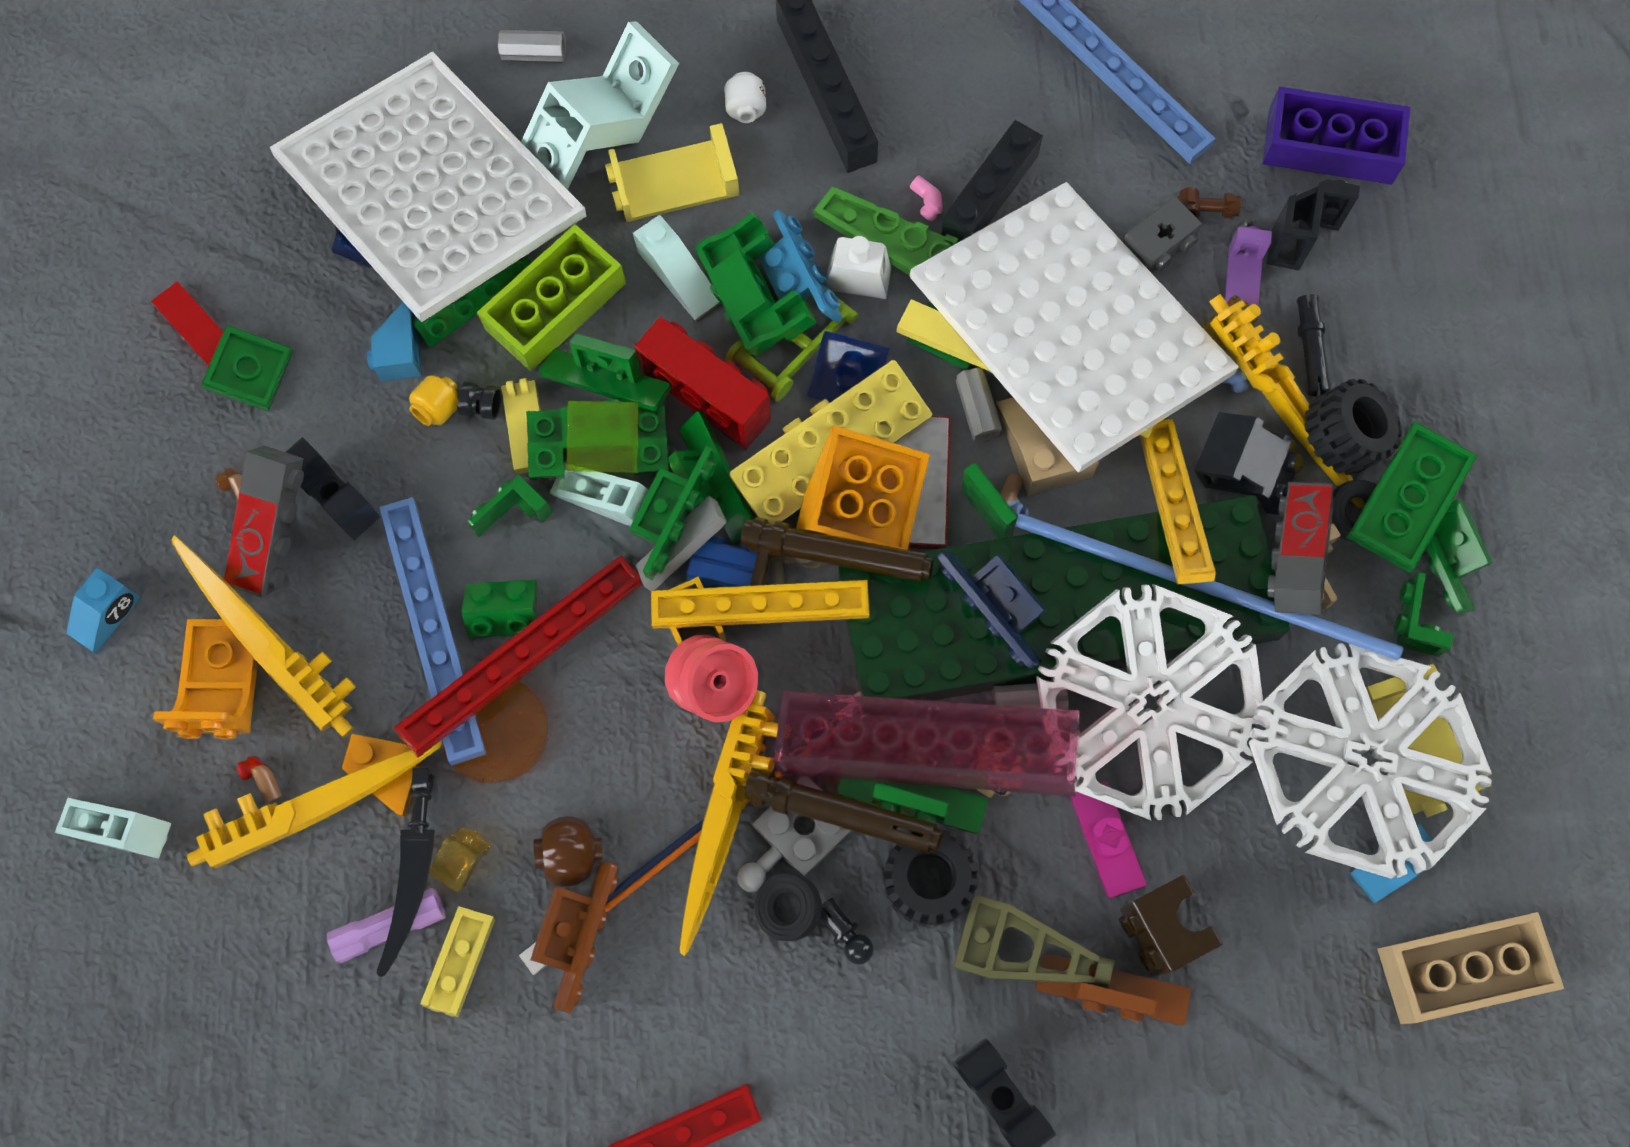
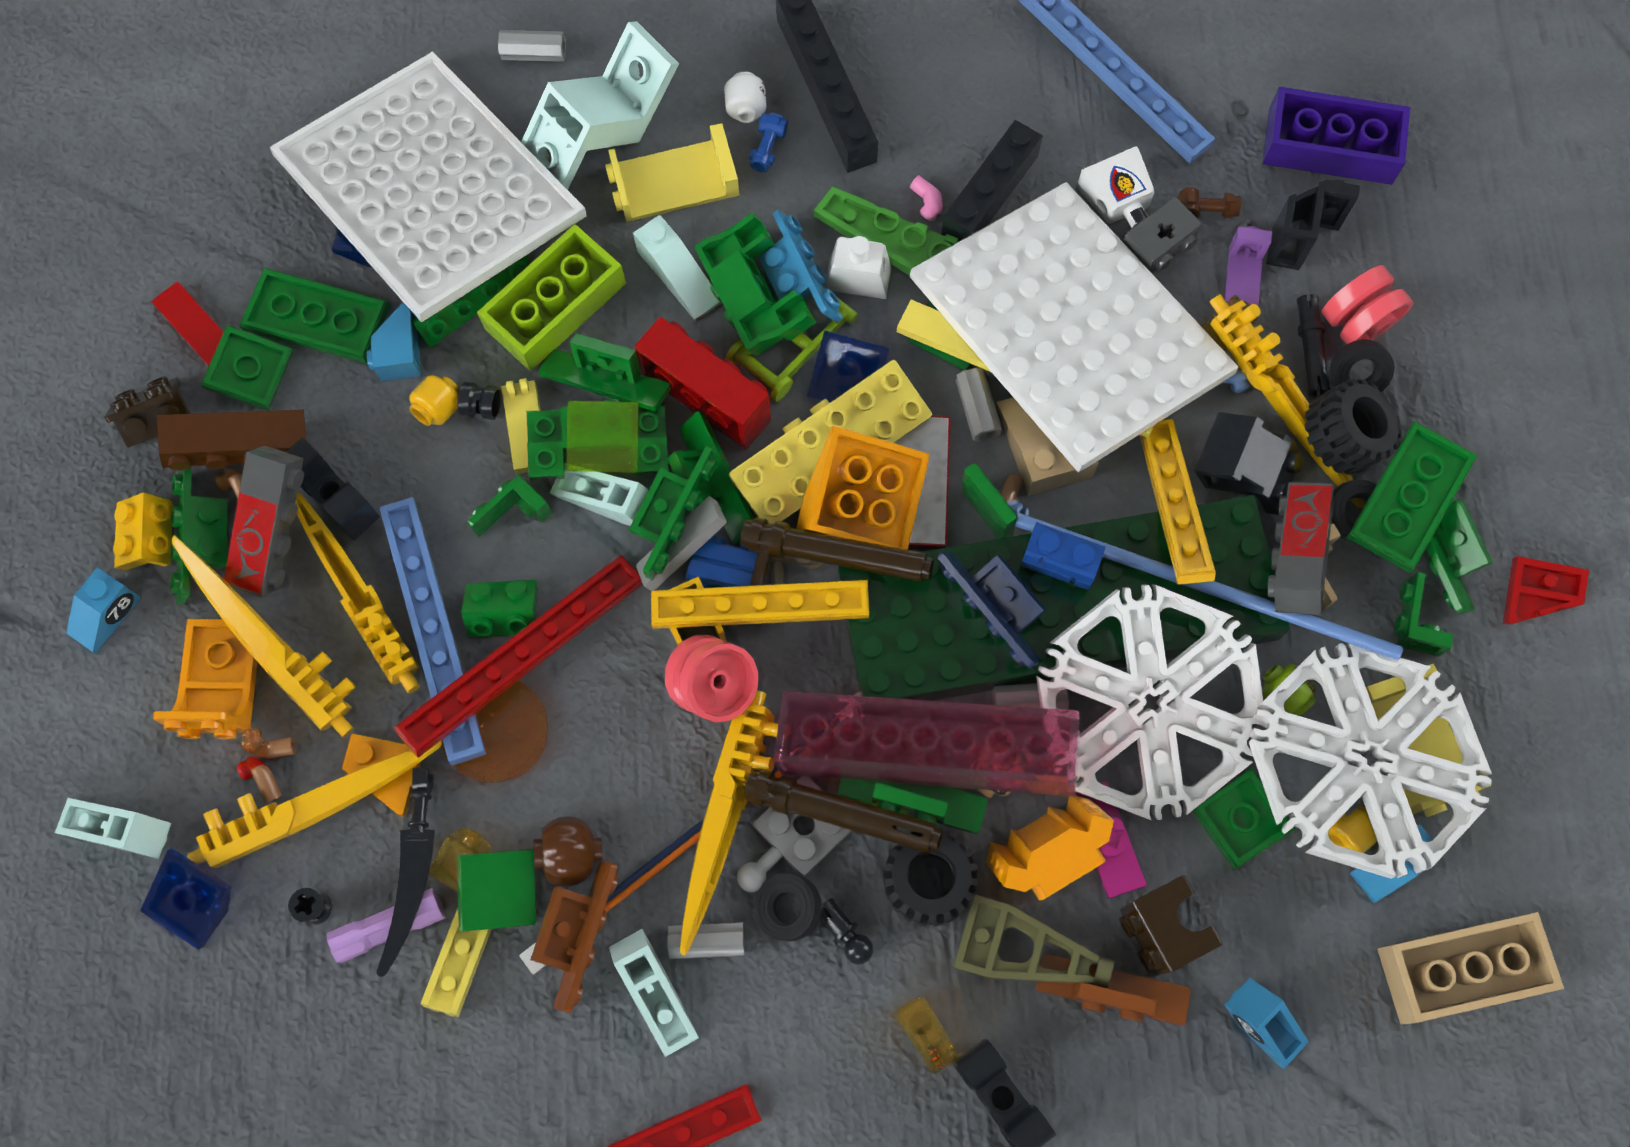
(137, 412): none -> dark brown bracket
(142, 531): none -> yellow bracket
(187, 899): none -> clear blue slope
(201, 526): none -> green bracket
(224, 437): none -> reddish brown brick
(254, 745): none -> arm
(298, 906): none -> black bush
(314, 315): none -> green tile
(360, 602): none -> yellow piece
(496, 889): none -> green tile
(652, 992): none -> light aqua slope
(709, 942): none -> light grey axle
(772, 126): none -> blue bar
(926, 1034): none -> clear yellow leg
(1052, 848): none -> light orange slope
(1063, 556): none -> blue brick
(1118, 187): none -> white torso
(1240, 819): none -> green tile
(1267, 1022): none -> dark azure slope
(1300, 700): none -> lime head
(1353, 830): none -> yellow head
(1361, 350): none -> black tyre
(1367, 306): none -> coral wheel
(1542, 589): none -> red wing

